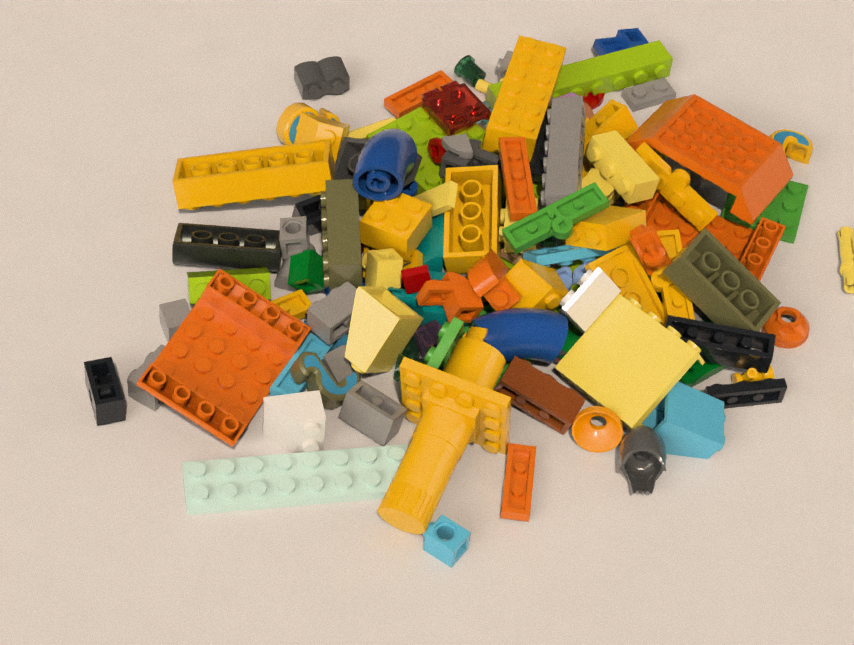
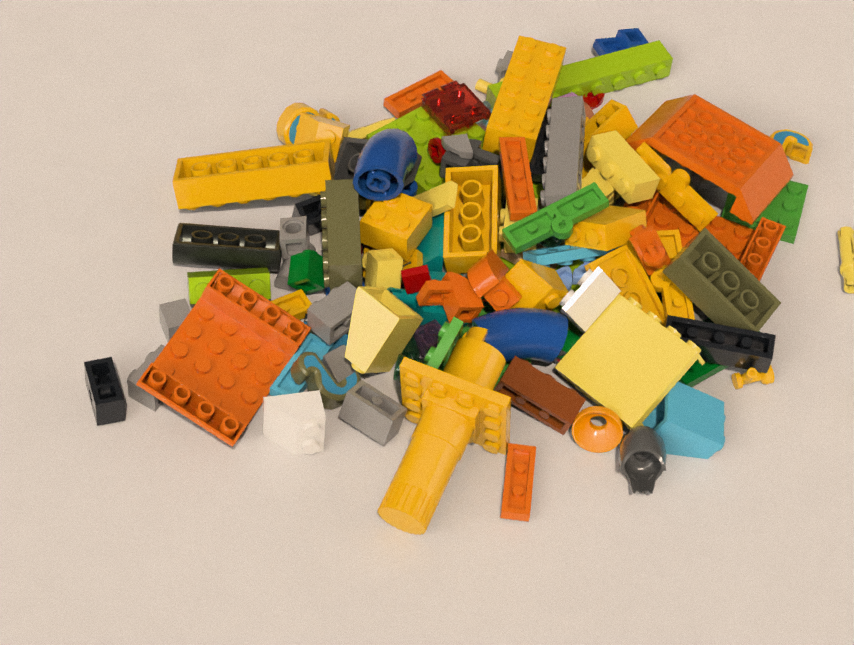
(289, 479): light aqua plate -> none
(321, 78): dark grey brick -> none
(447, 550): medium azure brick -> none
(469, 70): clear green bush -> none
(648, 94): light grey plate -> none
(749, 393): black plate -> none
(787, 334): orange piece -> none

